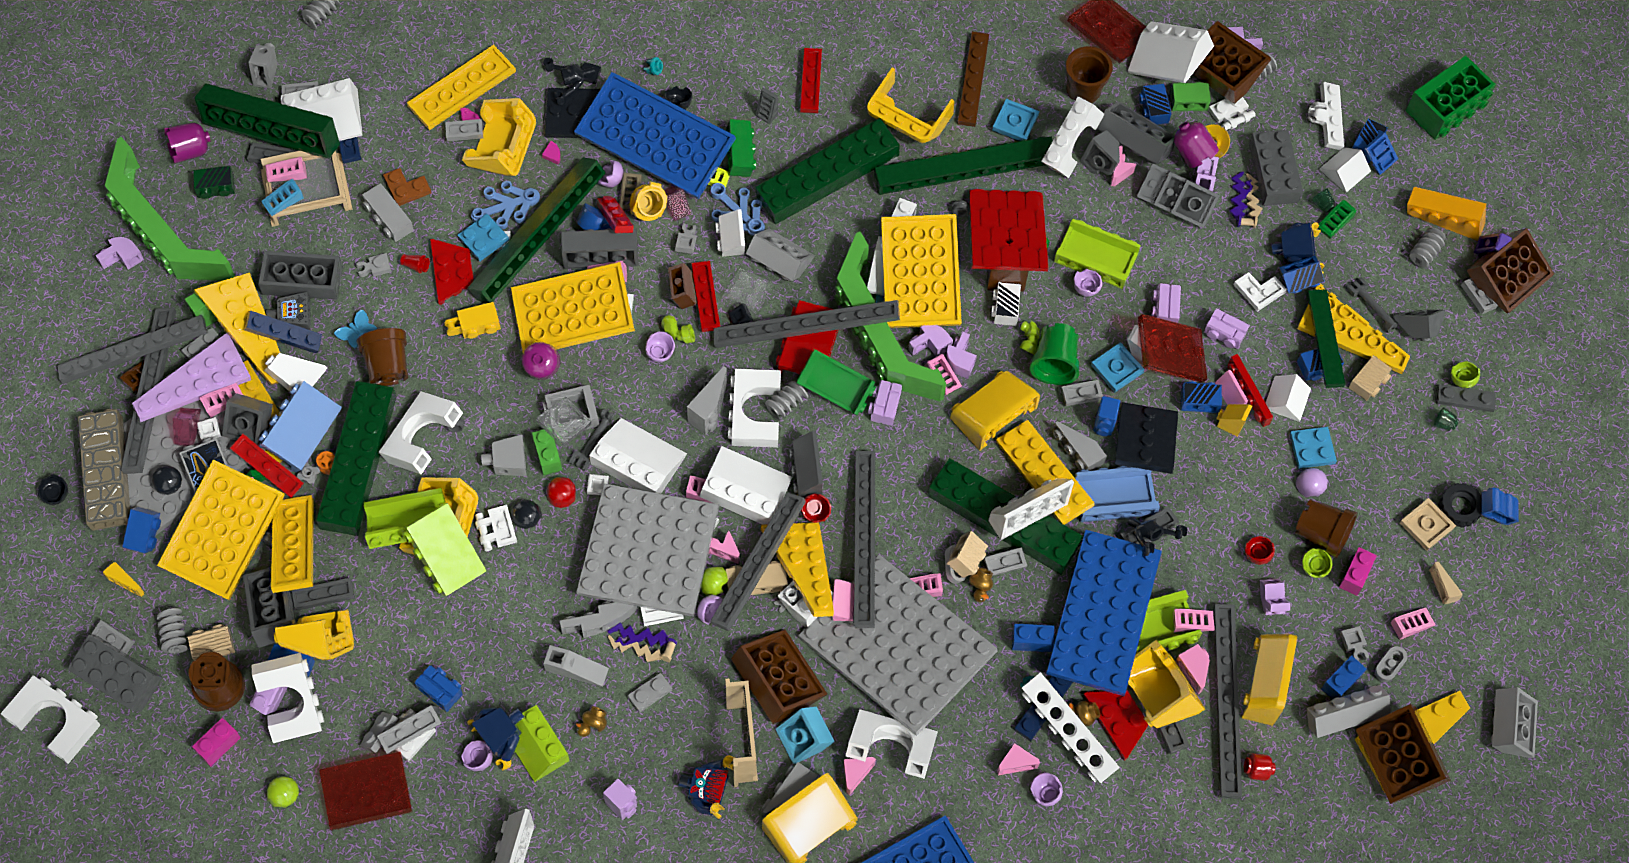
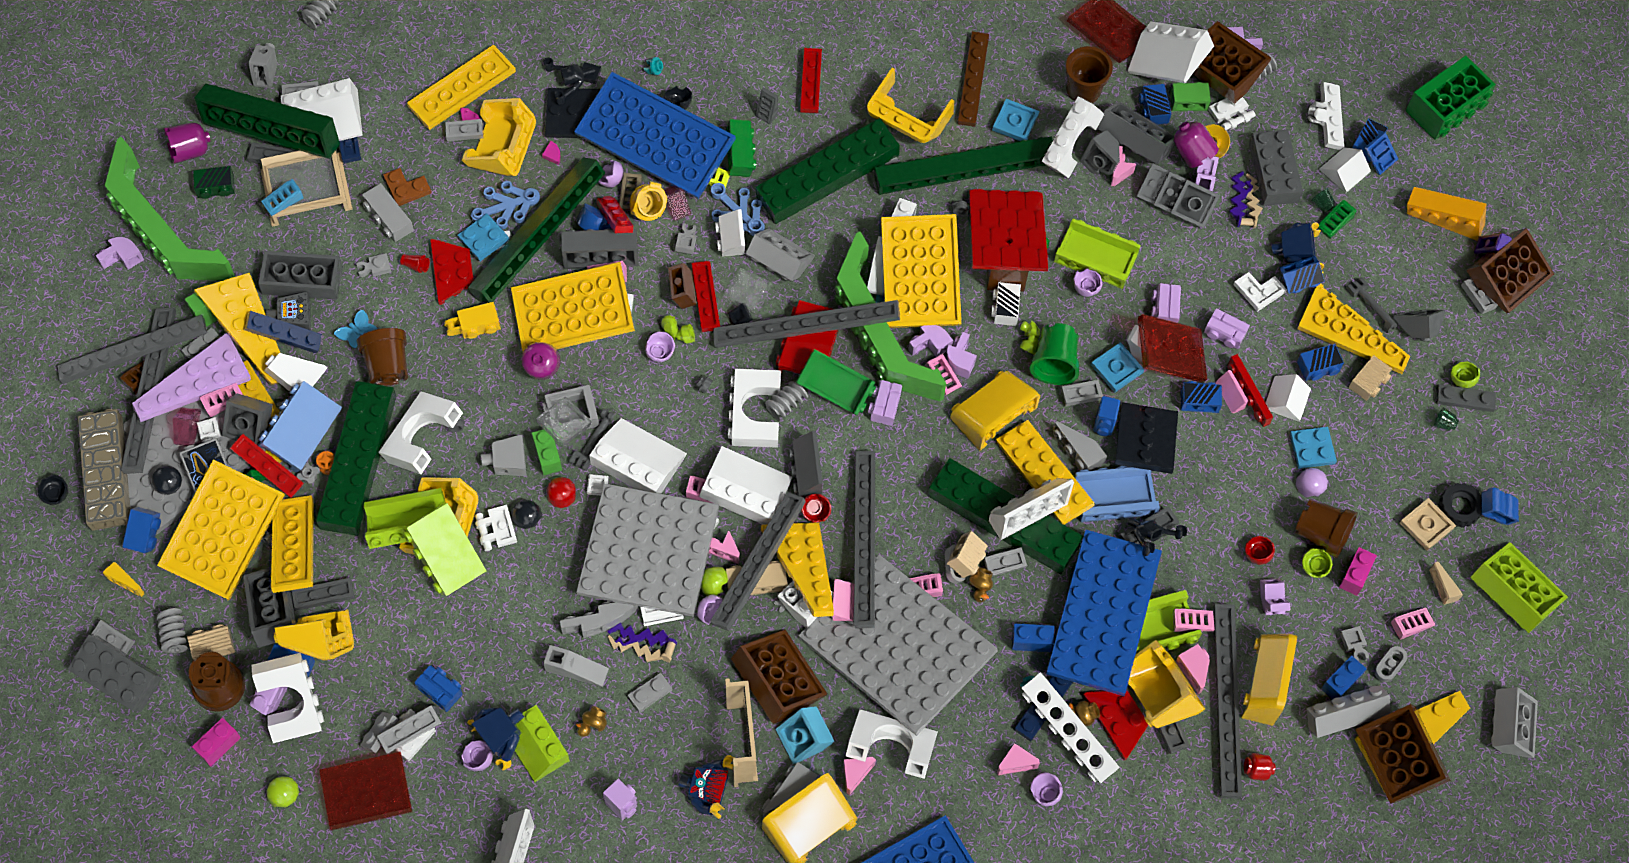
(39, 695): white arch -> none
(287, 175): bright pink slope -> none
(706, 406): light grey slope -> none
(1233, 418): yellow slope -> none
(1326, 338): dark green tile -> none
(1427, 247): light grey piece -> none
(1518, 587): none -> lime slope

